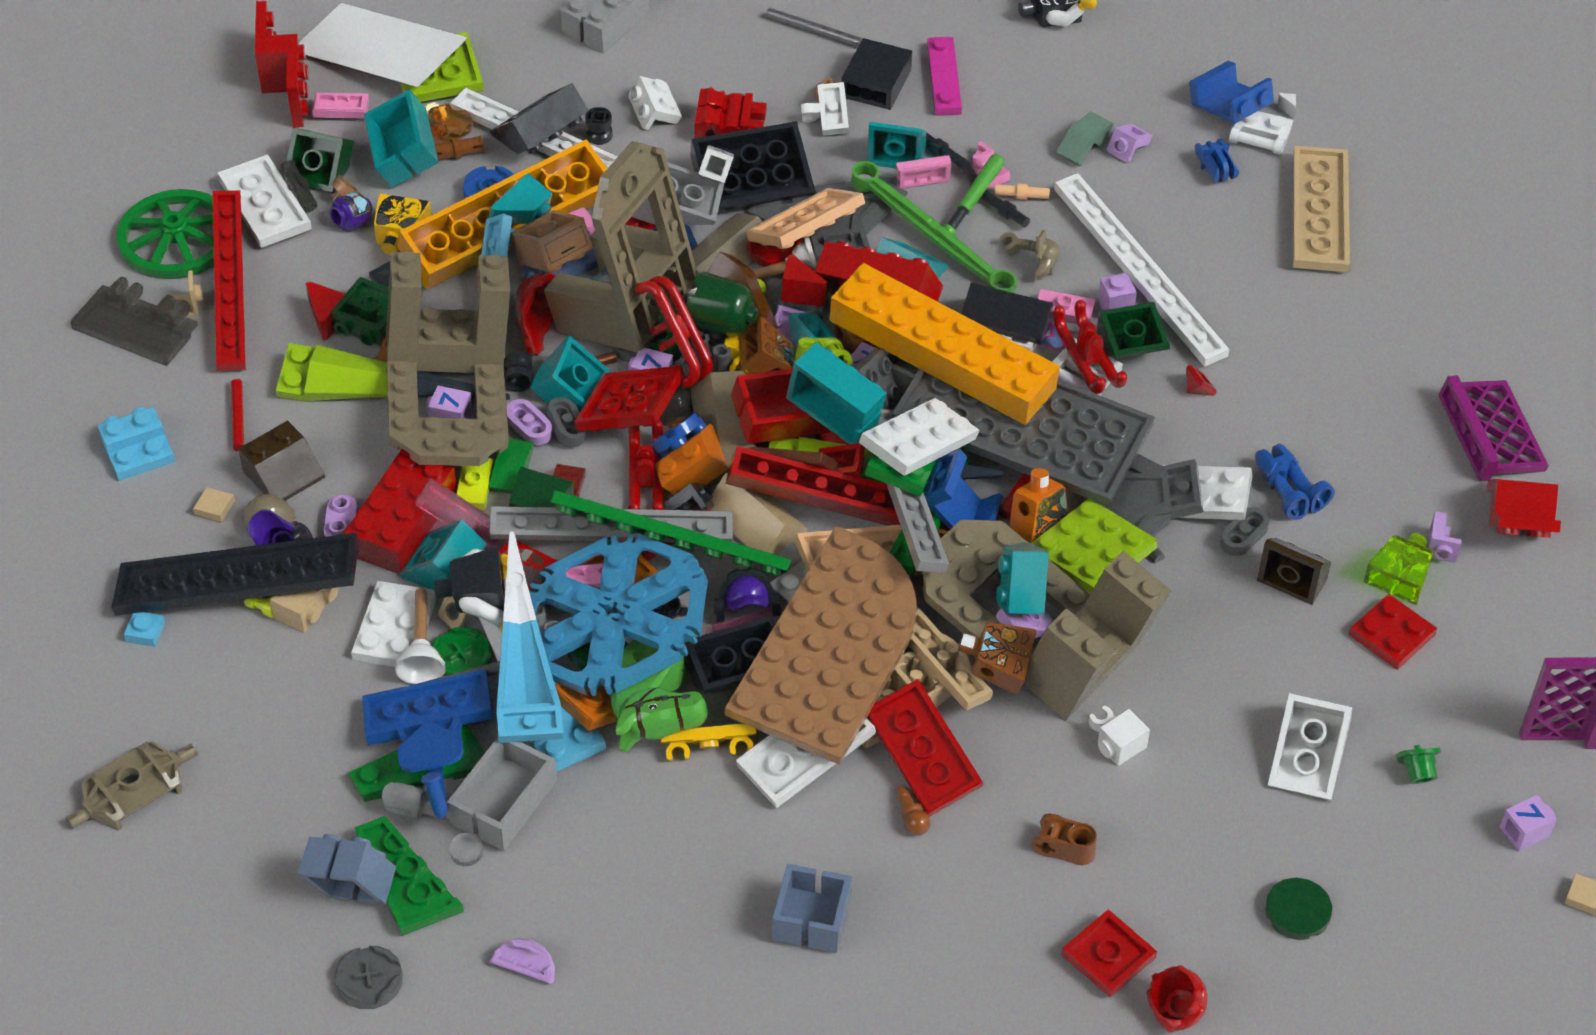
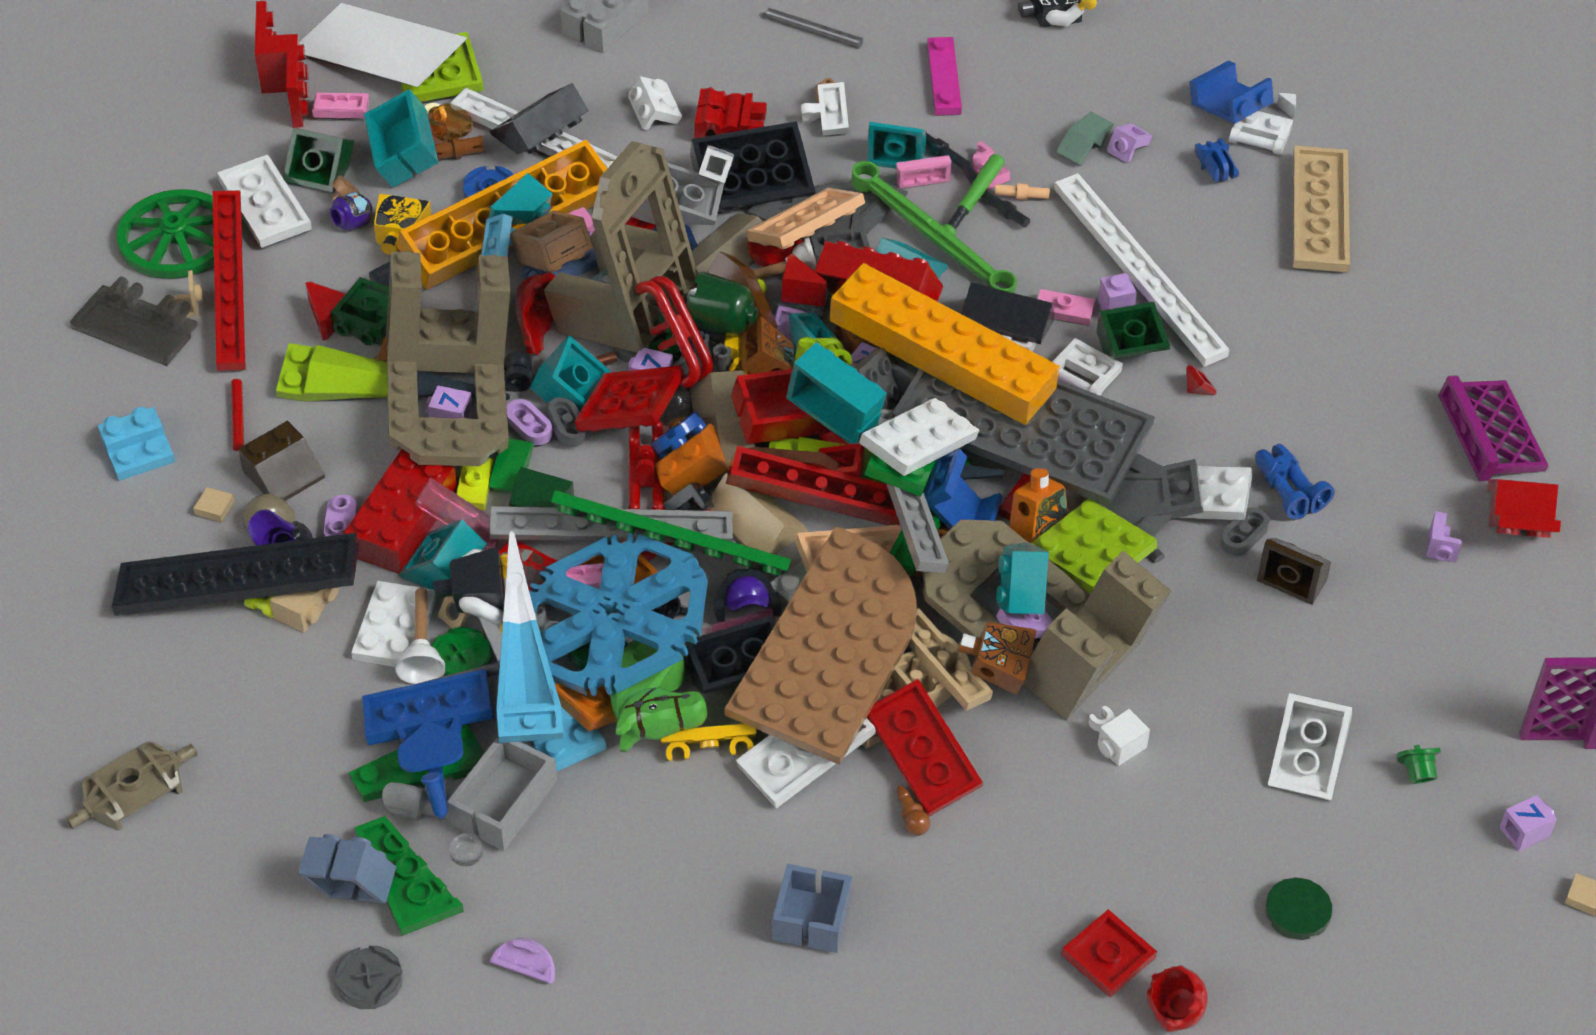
(144, 629): medium azure plate -> none
(298, 186): clear smoke pin -> none
(573, 474): clear red tile -> none
(598, 125): black wheel -> none
(877, 73): black brick -> none
(1046, 250): dark tan piece -> none
(1053, 340): medium blue sticker -> none
(1065, 840): dark orange piece -> none
(1087, 349): red piece -> none
(1393, 631): red plate -> none
(1400, 567): clear neon green torso -> none

